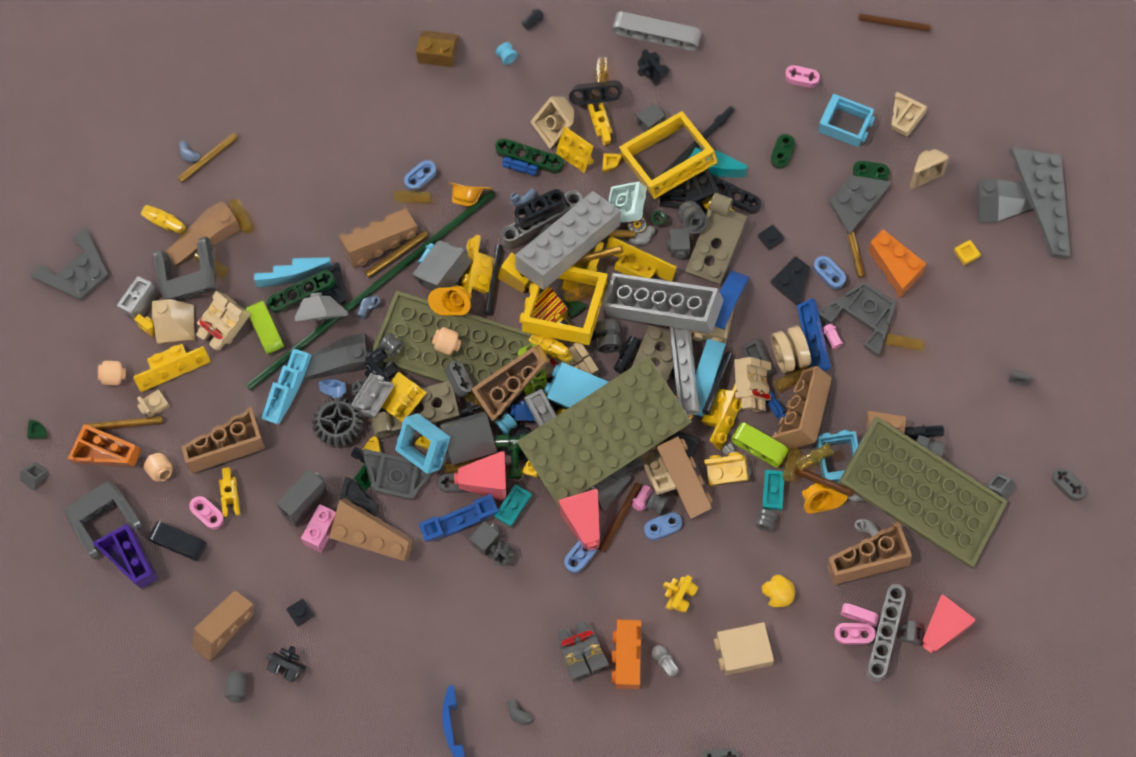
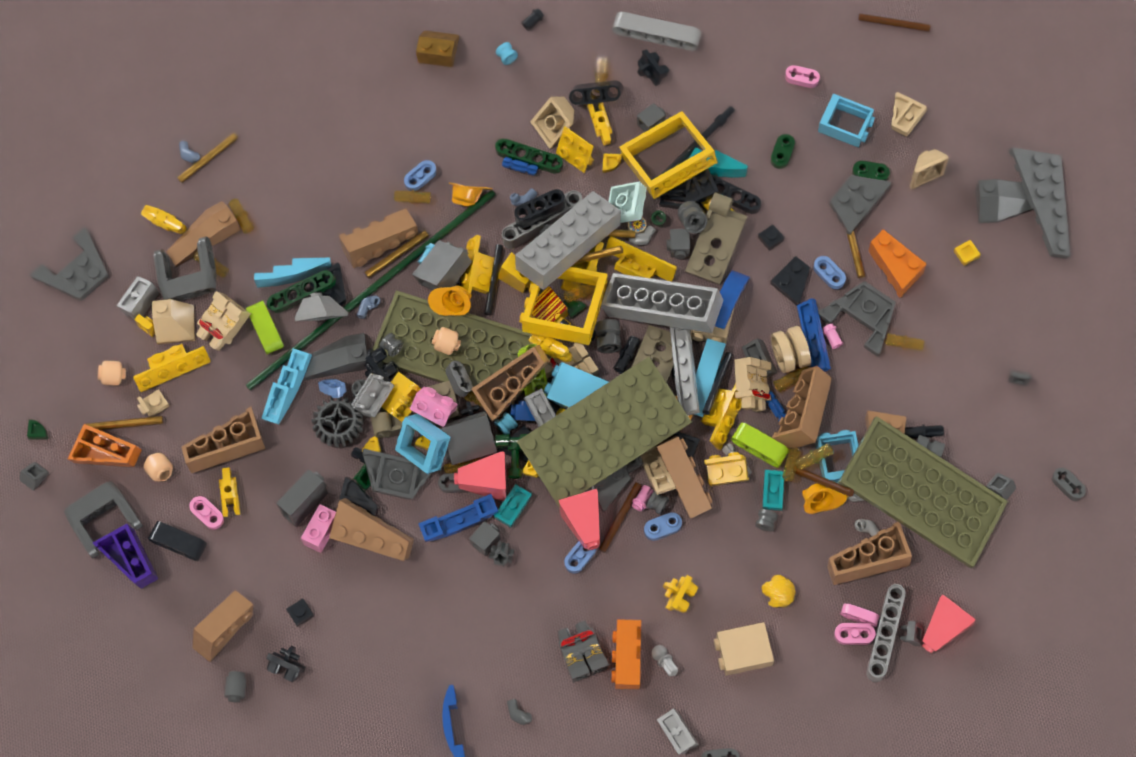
(433, 405): none -> bright pink bracket
(677, 731): none -> light grey hinge

